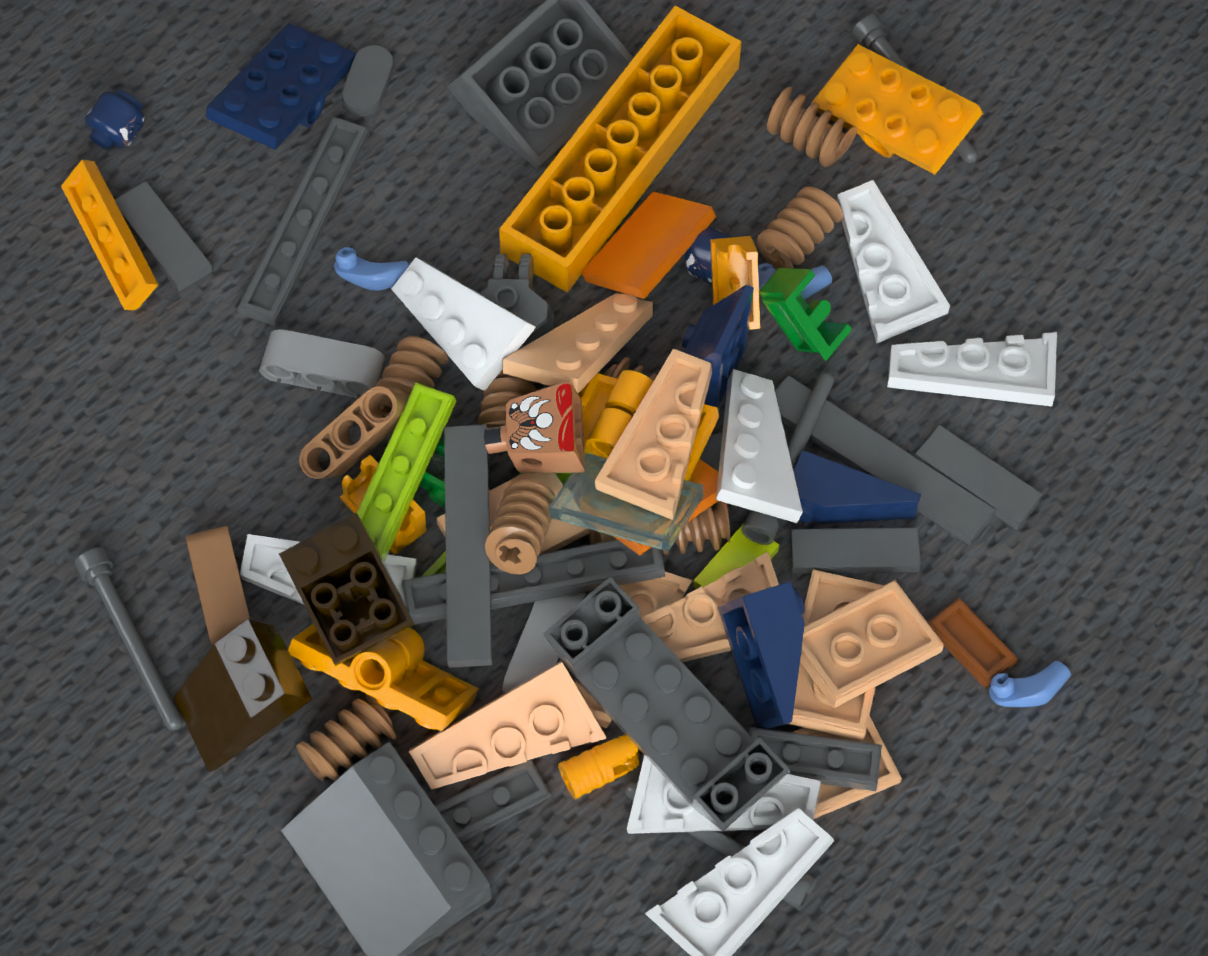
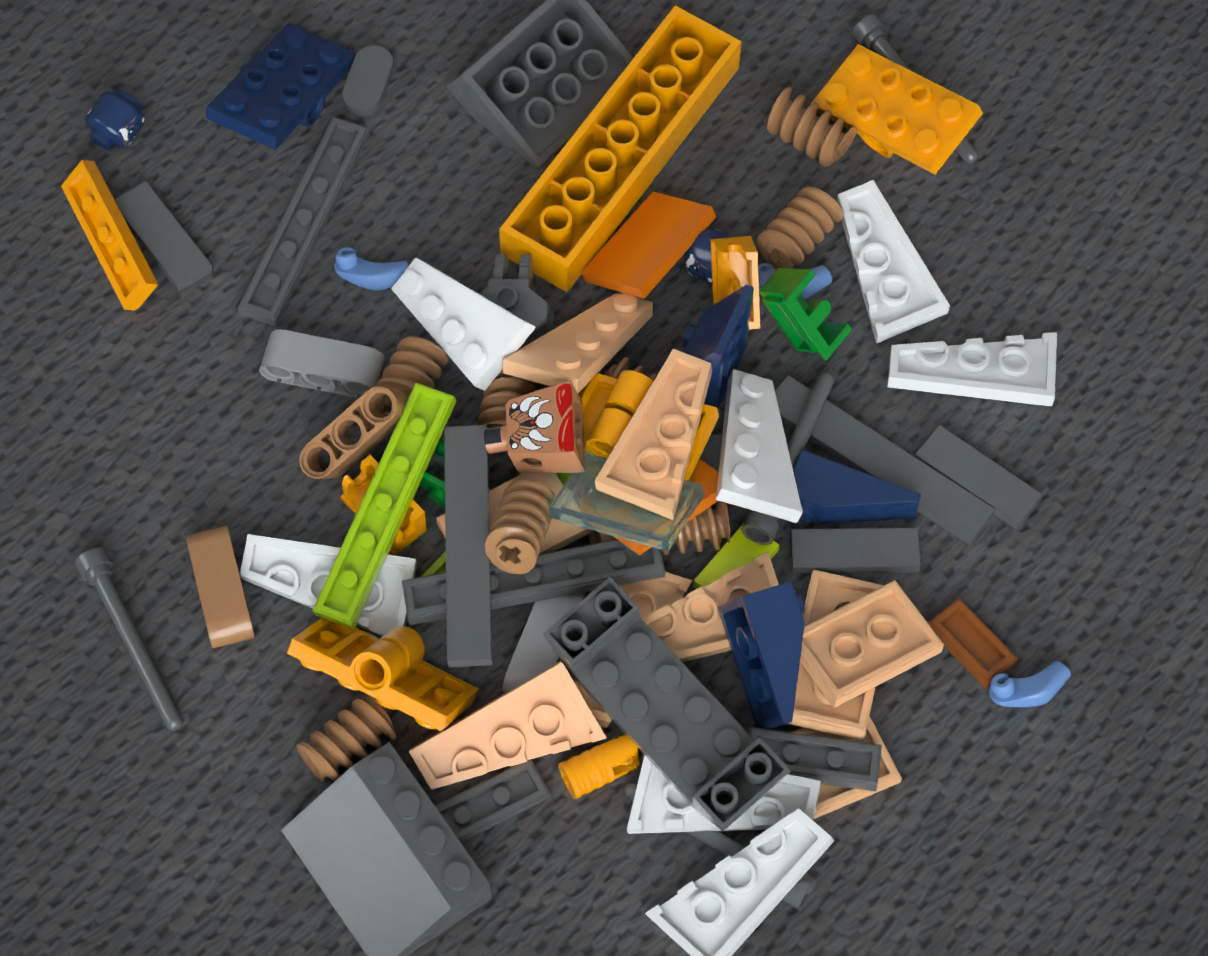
(240, 692): dark brown slope -> none
(346, 588): dark brown slope -> none

